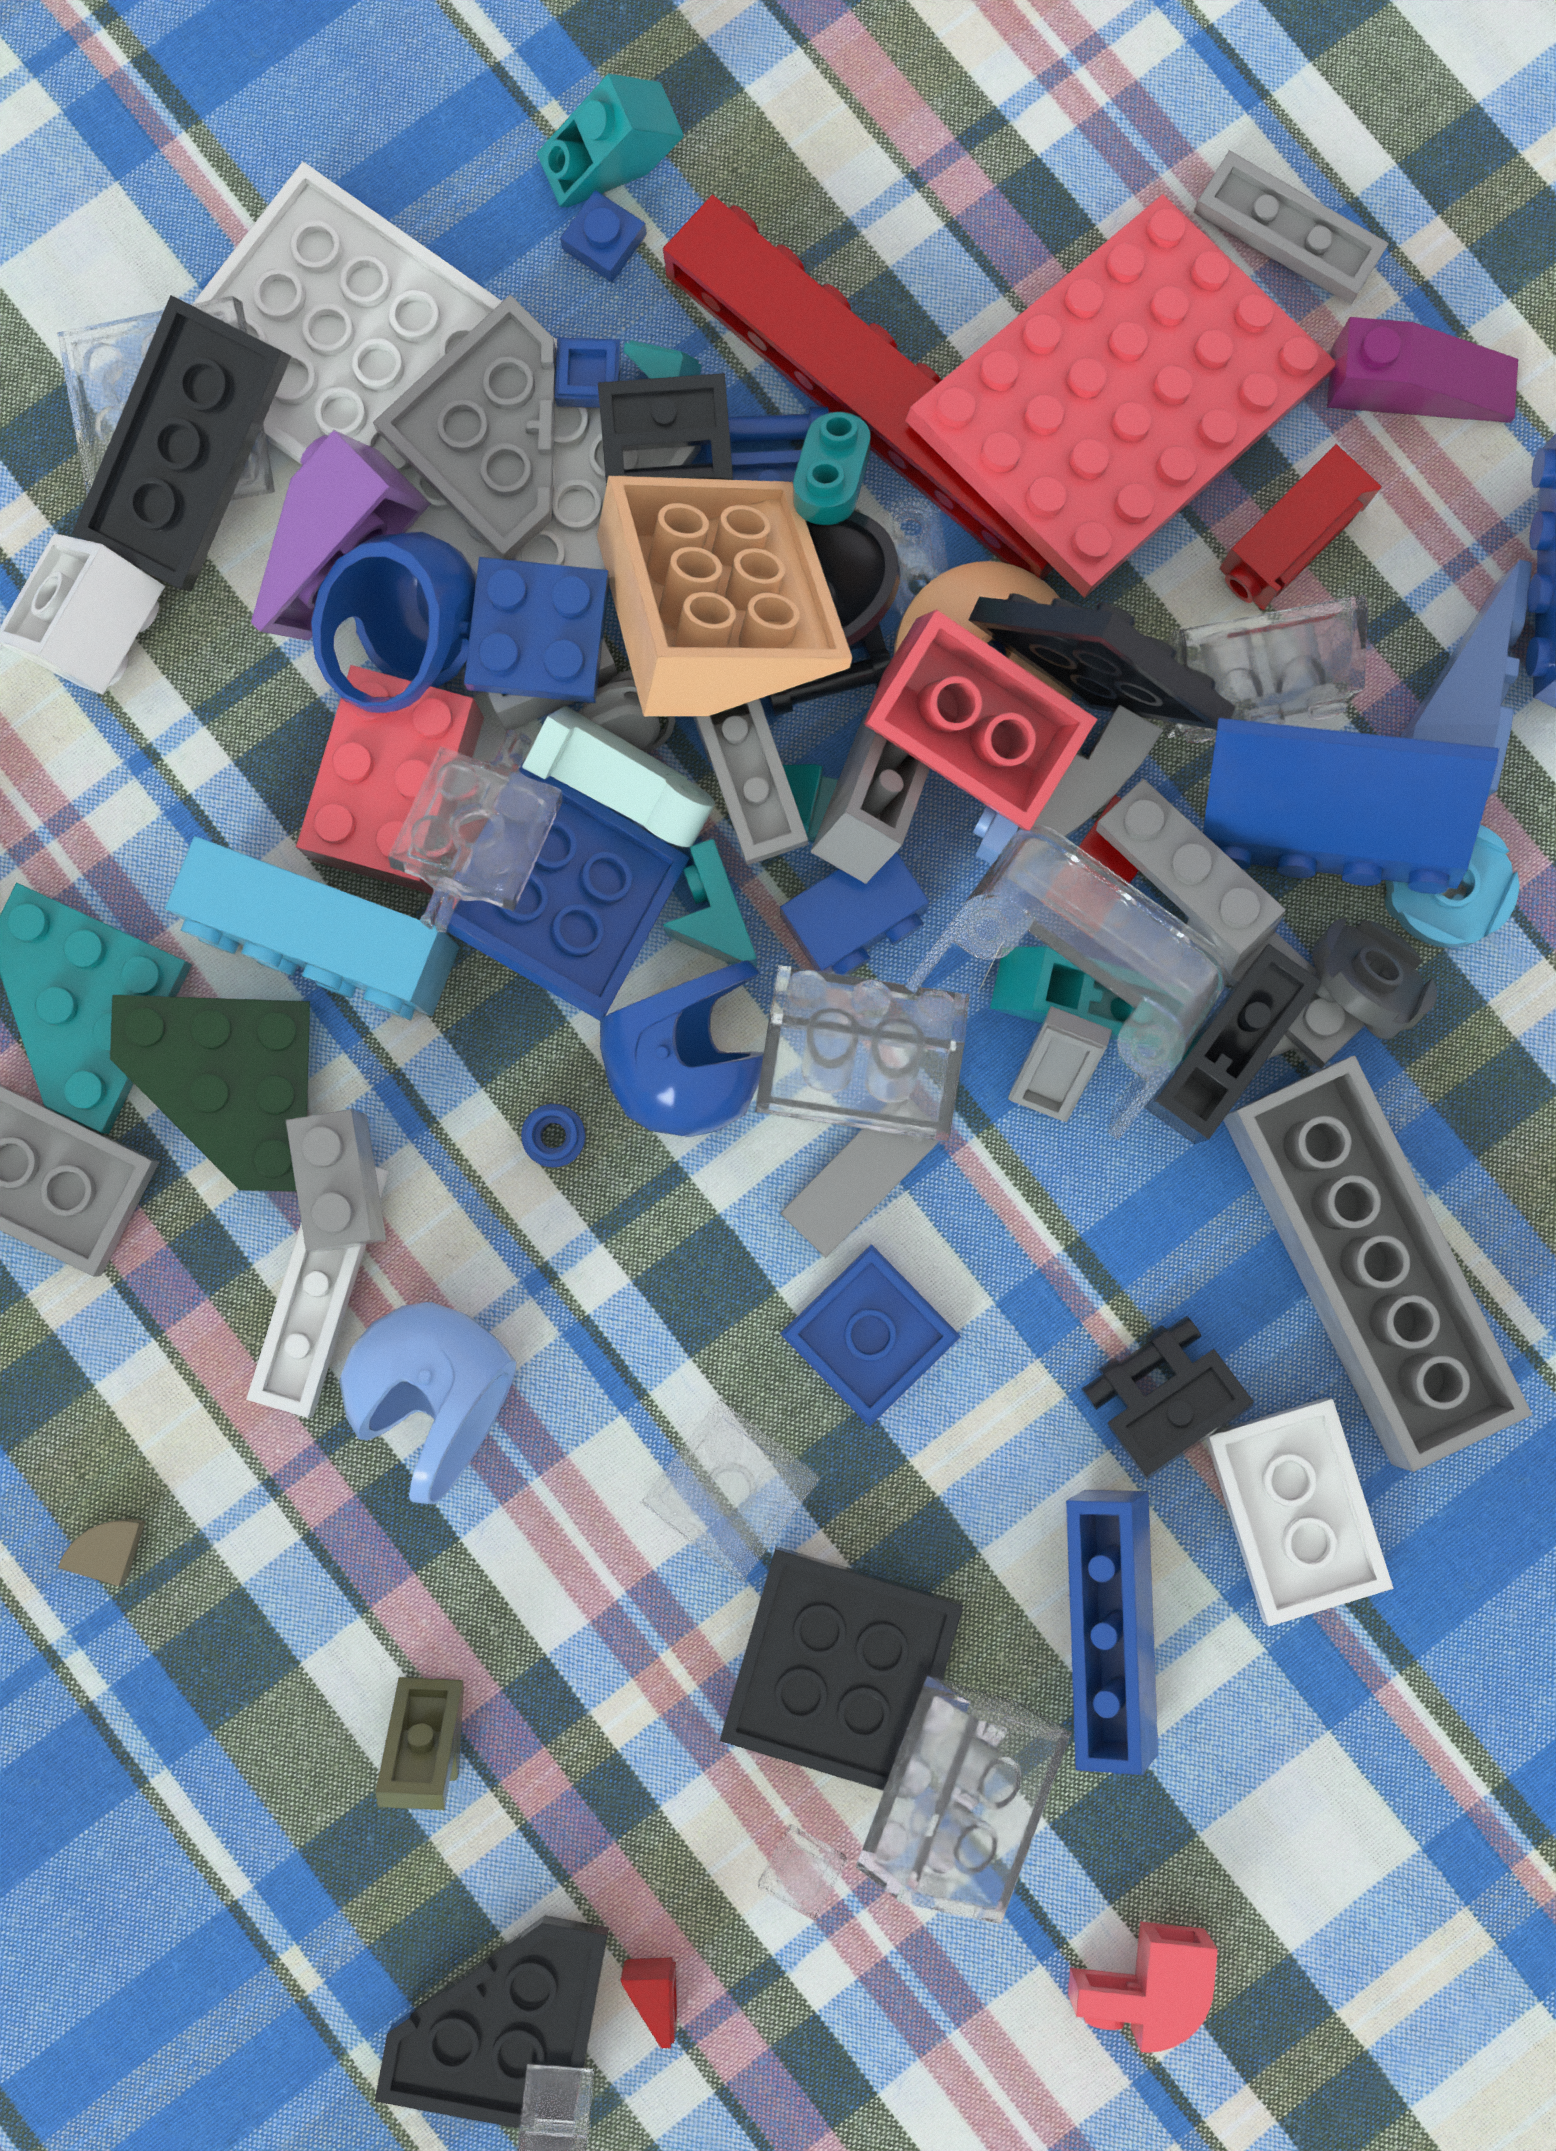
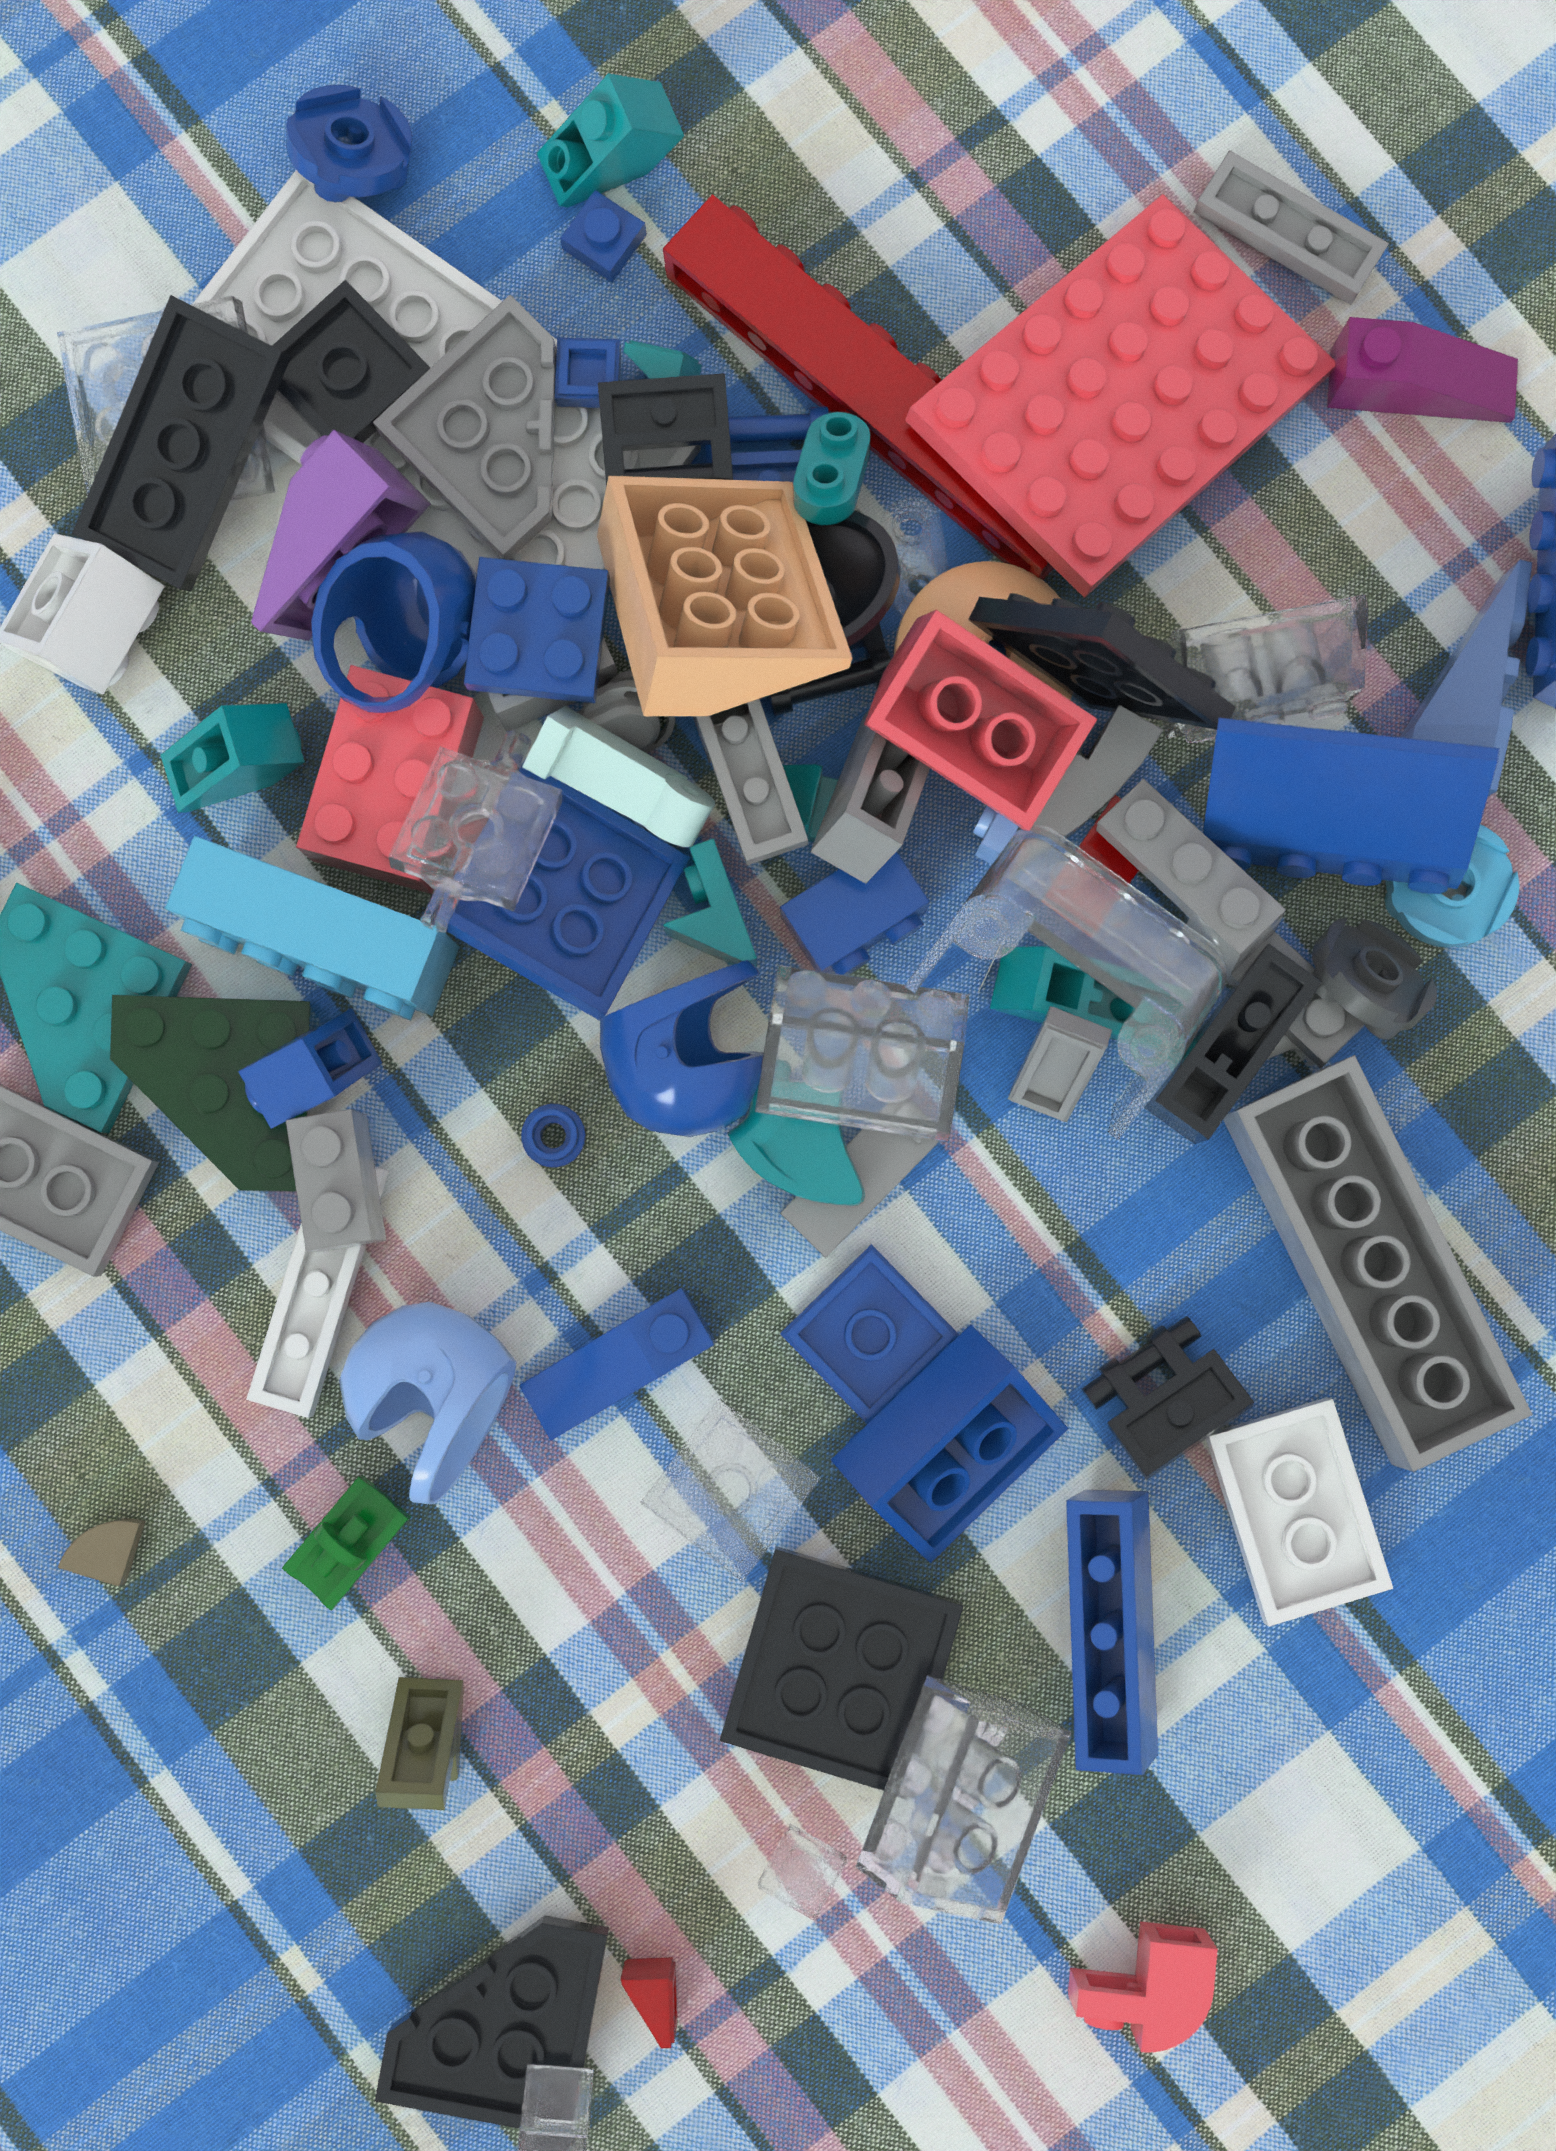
(232, 755): none -> teal slope
(310, 1069): none -> blue slope
(342, 169): none -> blue plate
(345, 365): none -> black plate
(346, 1542): none -> green hips
(618, 1363): none -> blue slope
(799, 1157): none -> teal arm
(949, 1443): none -> blue slope
(1298, 528): red window -> none

